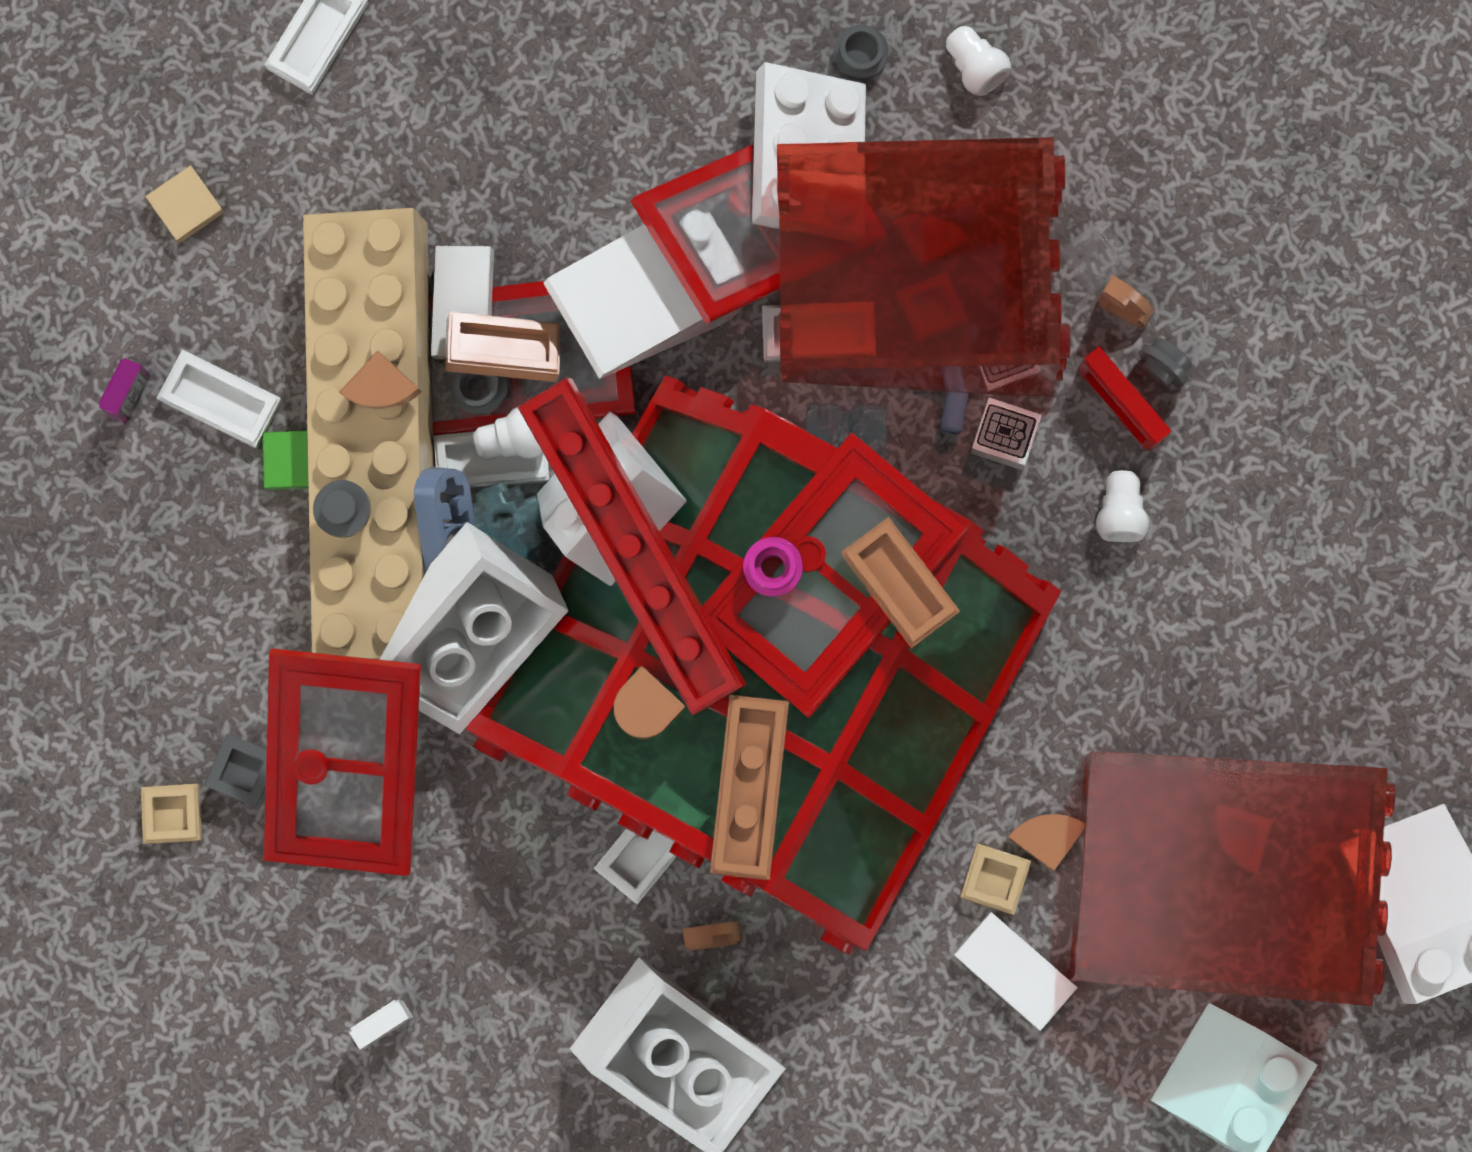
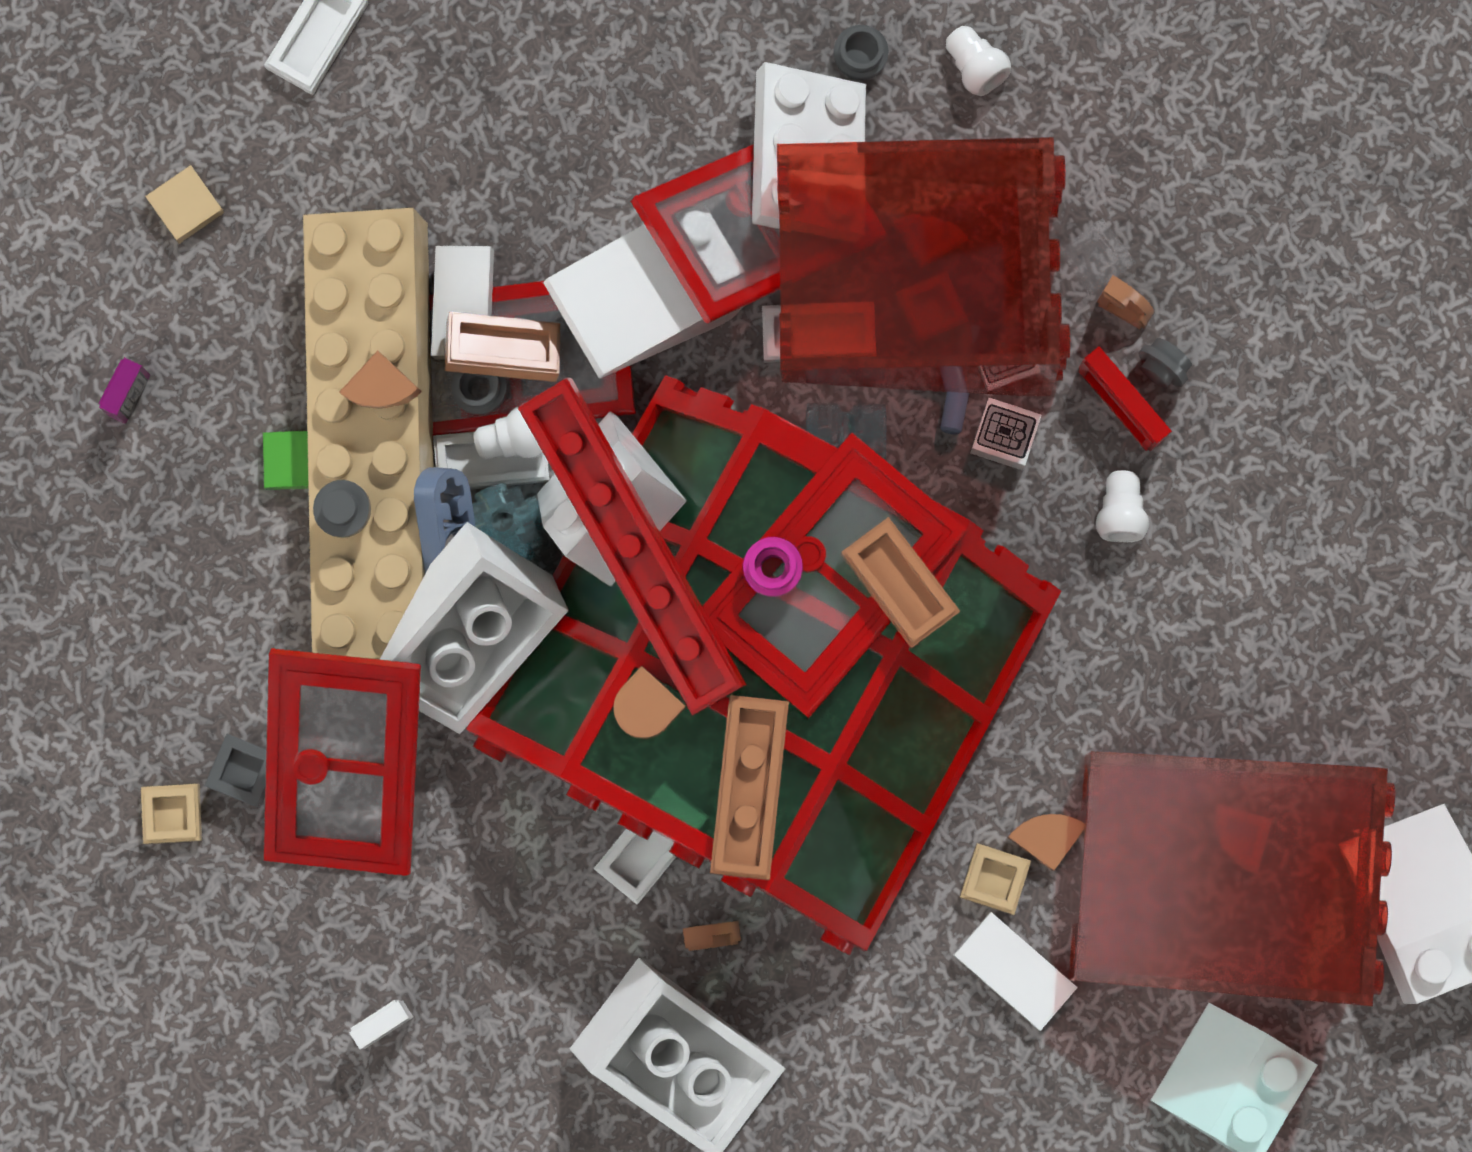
(219, 399): white tile -> none

